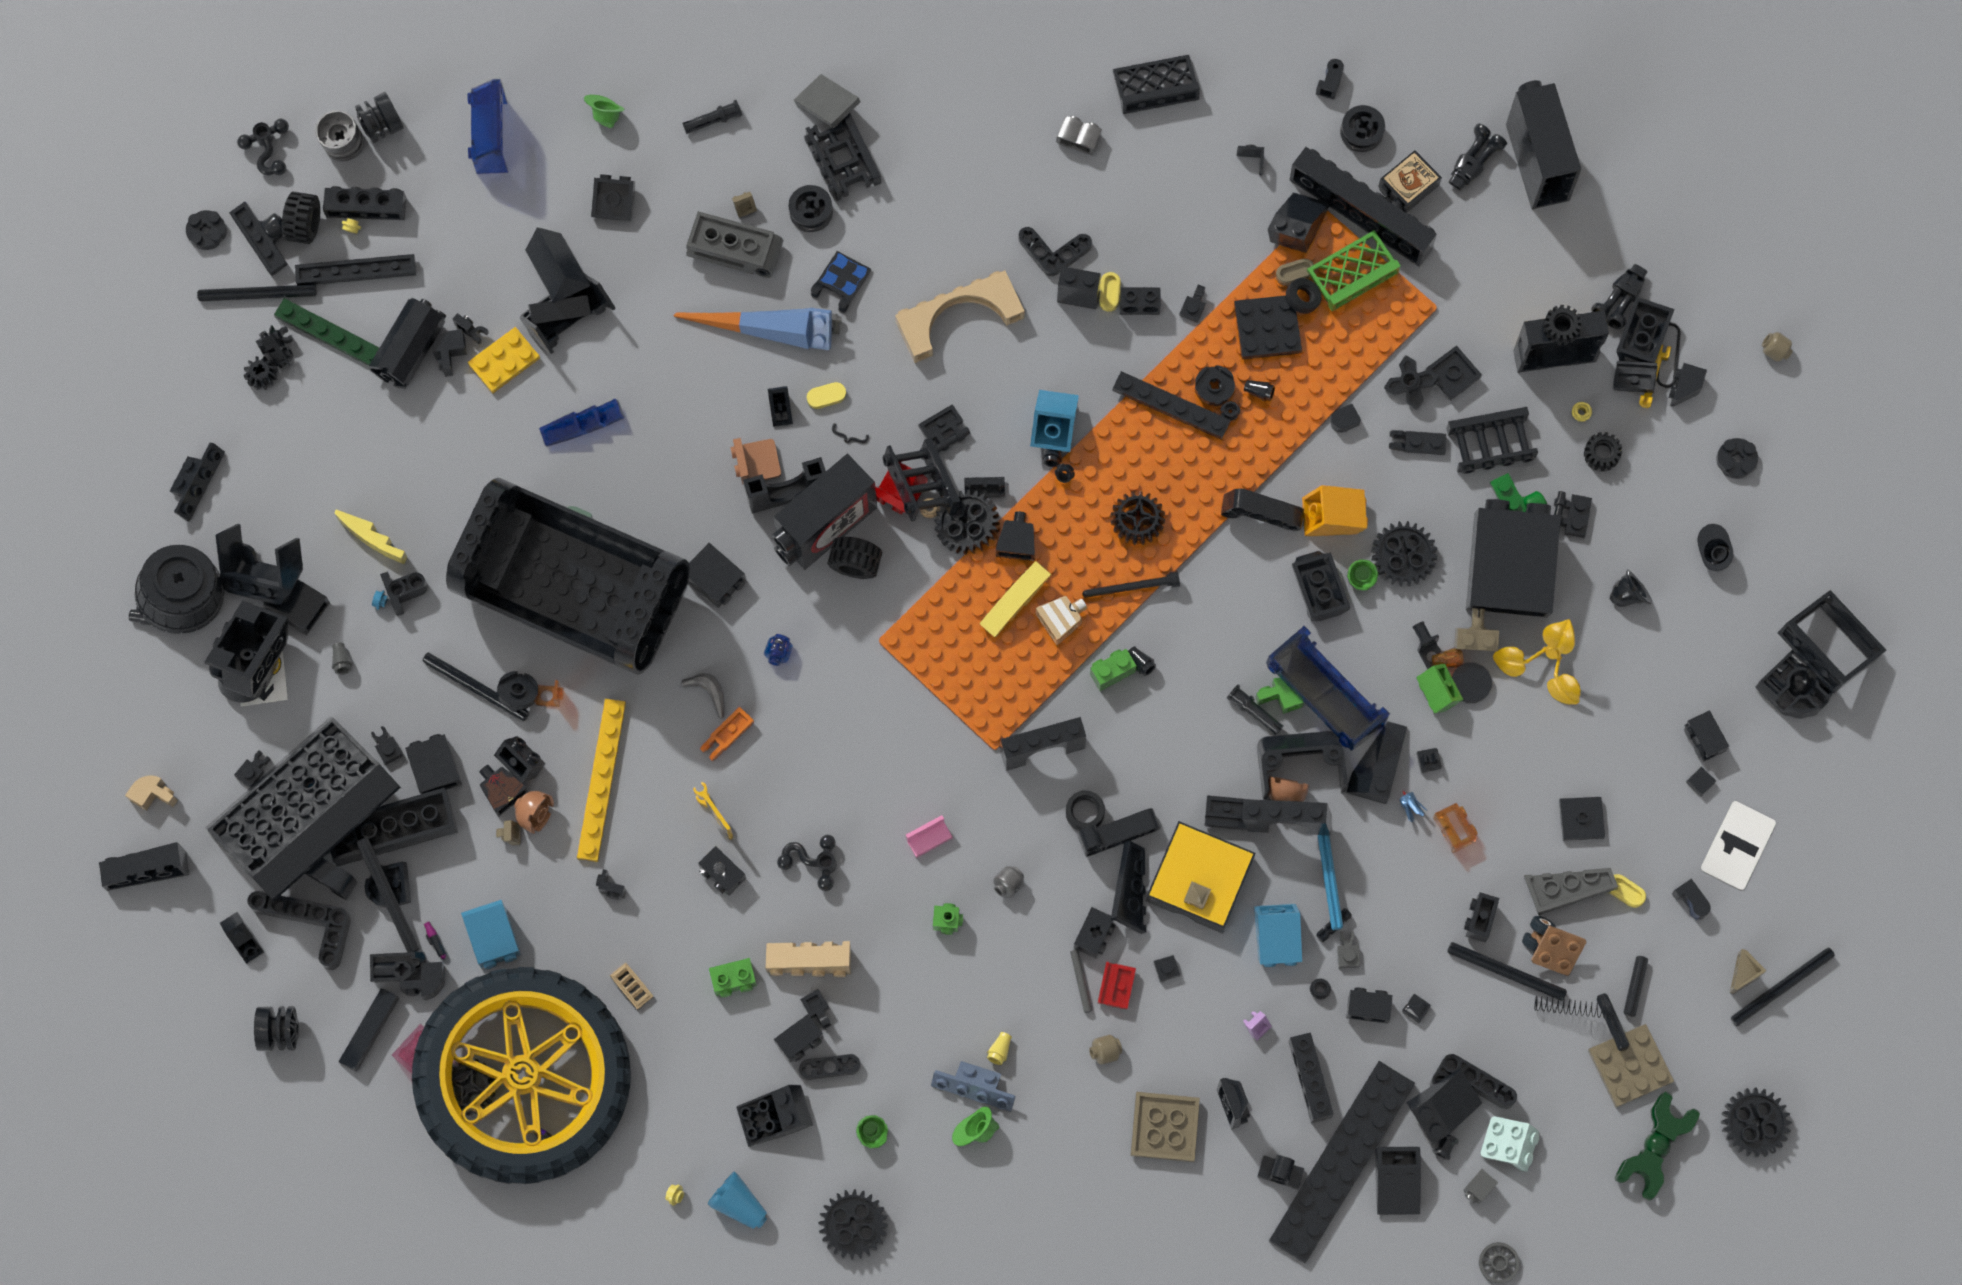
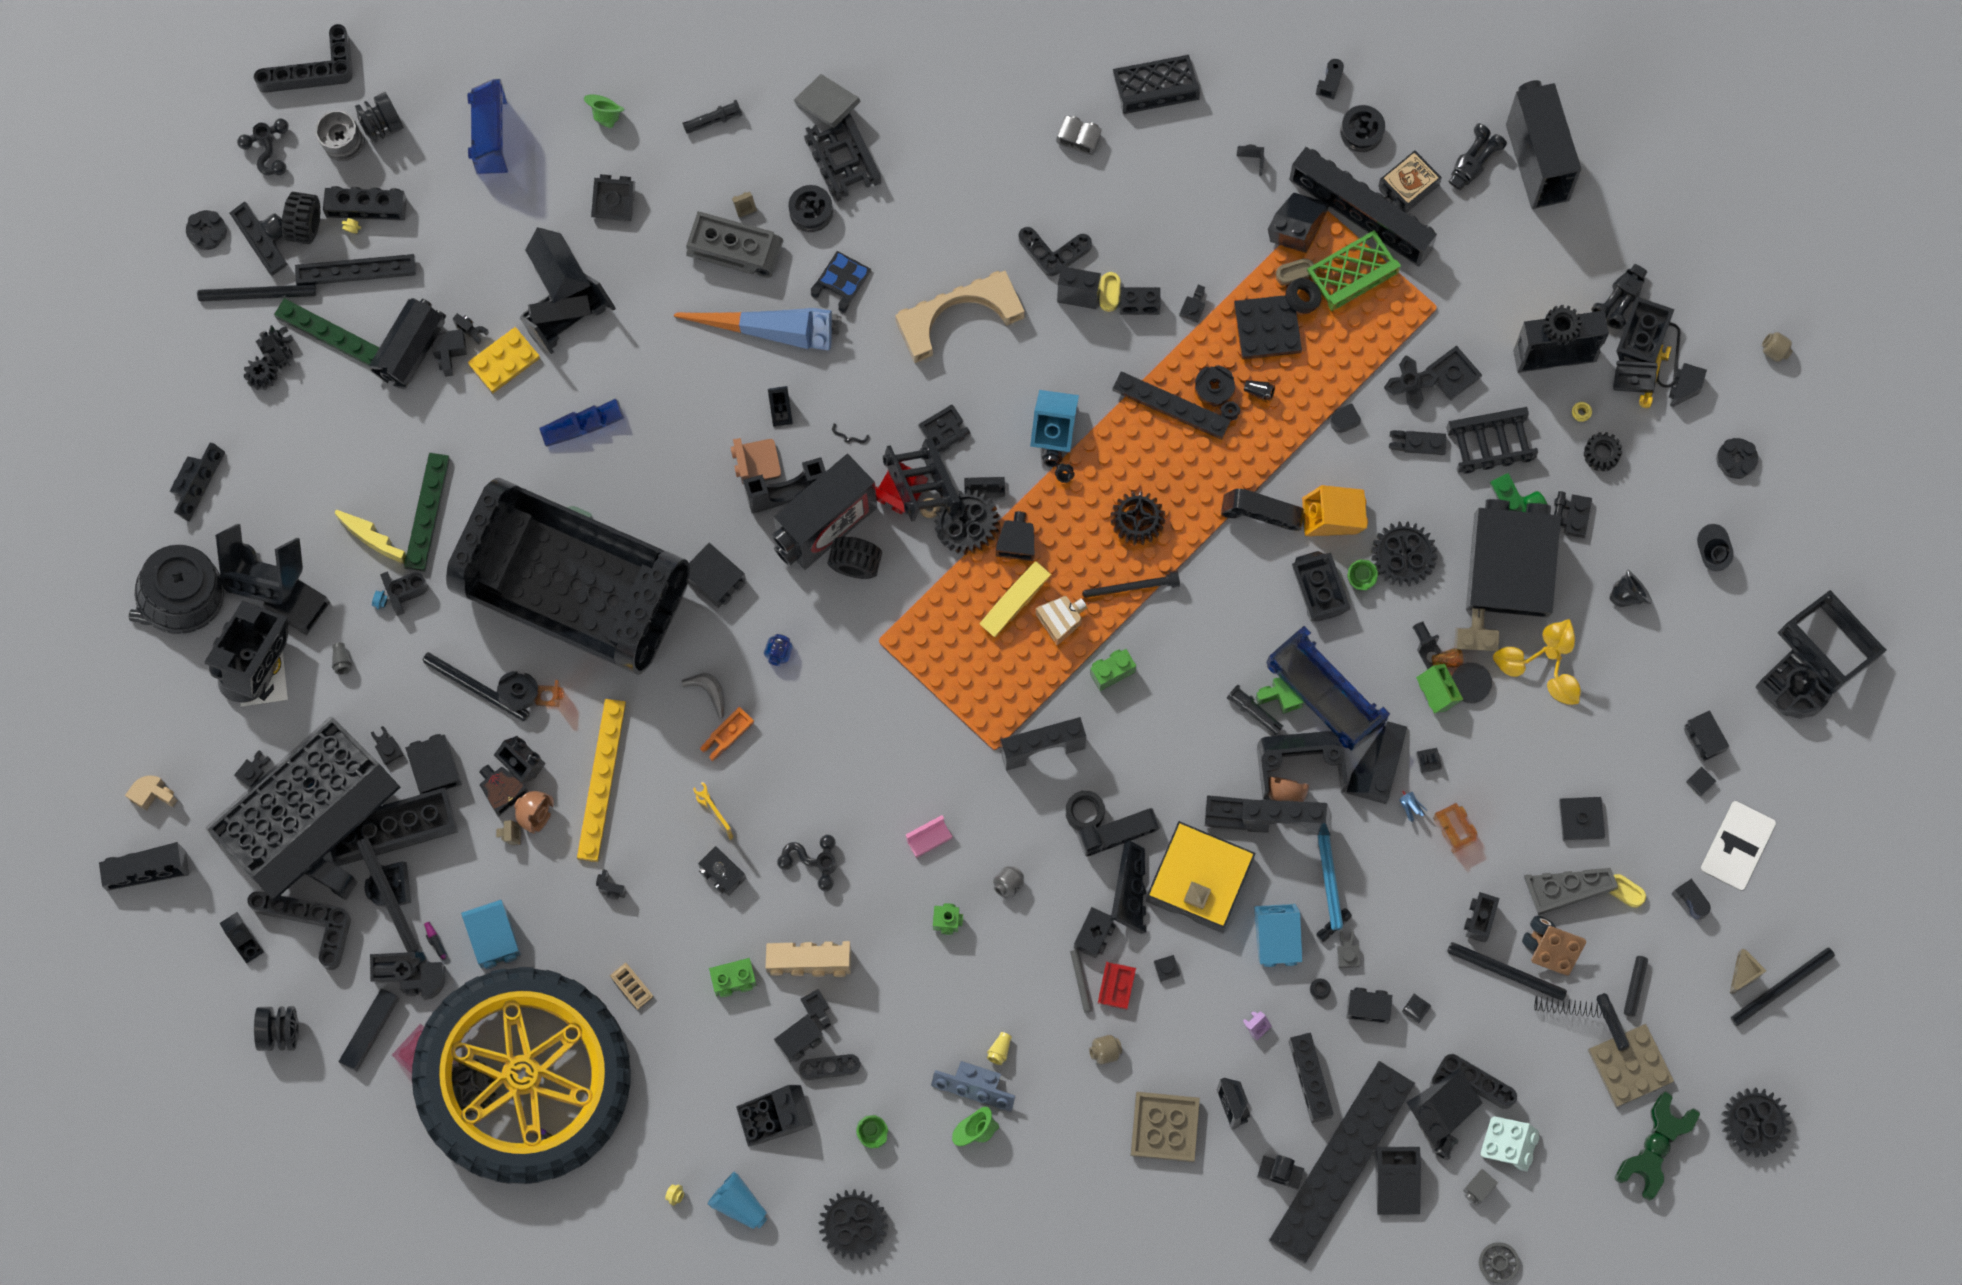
(312, 69): none -> black beam
(426, 512): none -> dark green plate
(826, 395): light yellow tile -> none
(1144, 663): black cone -> none

